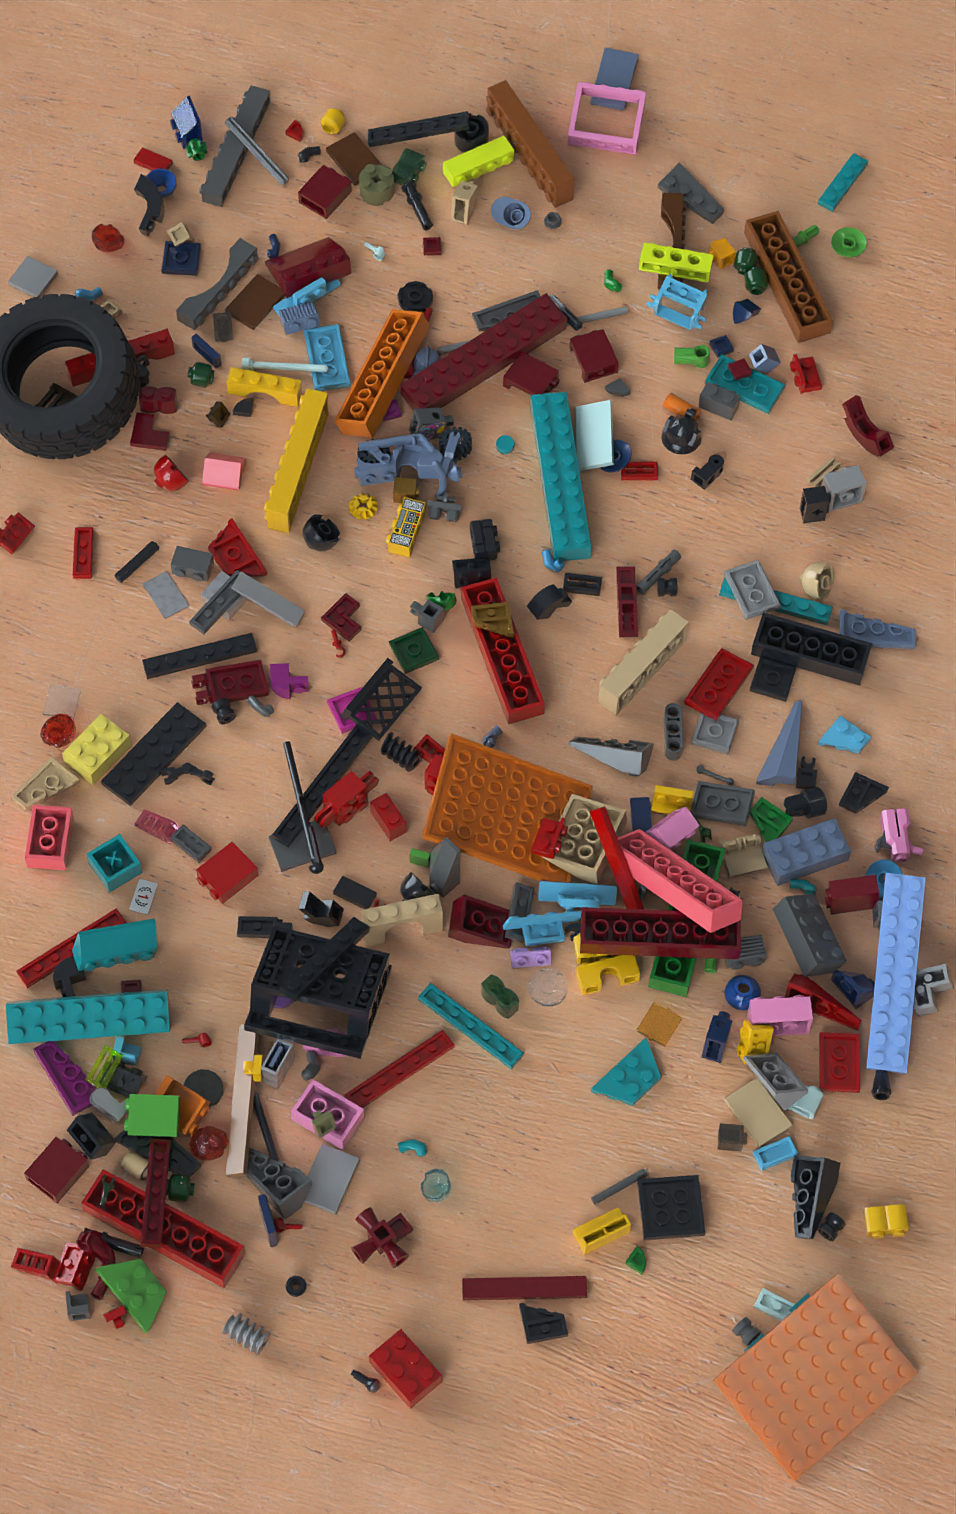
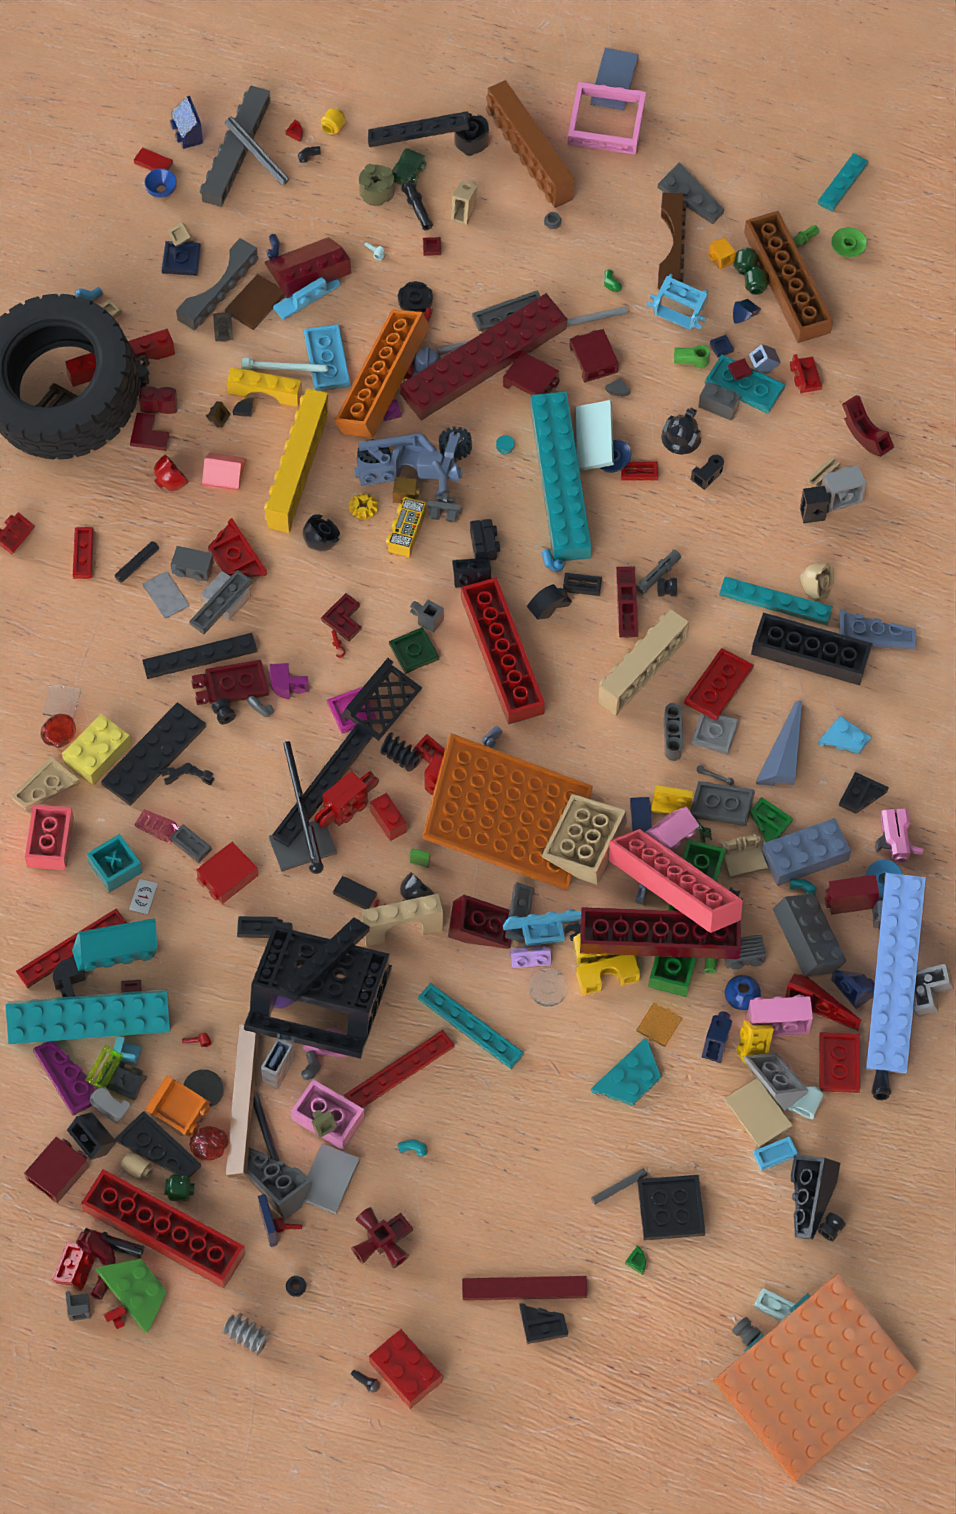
(32, 277): light grey tile -> none
(47, 1267): red slope -> none
(107, 238): clear red hair -> none
(107, 1187): clear green hand -> none
(152, 1115): bright green brick -> none
(155, 205): black arch -> none
(155, 1193): dark red tile -> none
(196, 149): green gear -> none
(201, 374): dark green head -> none
(206, 351): dark blue tile -> none
(254, 1068): yellow tile -> none
(267, 599): light grey tile -> none
(299, 318): sand blue brick -> none
(320, 912): black brick -> none
(325, 191): dark red brick -> none
(351, 156): reddish brown tile -> none
(429, 422): dark grey torso -> none
(436, 1185): clear light blue hair -> none
(444, 868): dark grey wedge -> none
(445, 600): green hair -> none
(478, 161): neon yellow brick -> none
(493, 618): pearl gold wing -> none
(502, 998): clear green brick -> none
(510, 212): sand blue piece -> none
(549, 838): red bracket -> none
(573, 321): black axle -> none
(577, 894): medium azure bracket -> none
(602, 1230): yellow piece -> none
(616, 858): red tile -> none
(625, 757): wedge -> none
(676, 262): neon yellow brick -> none
(679, 406): orange piece -> none
(731, 1137): clear smoke brick -> none
(752, 589): light grey tile -> none
(772, 679): black tile -> none
(806, 775): black plate -> none
(809, 802): black piece -> none
(886, 1220): yellow brick -> none

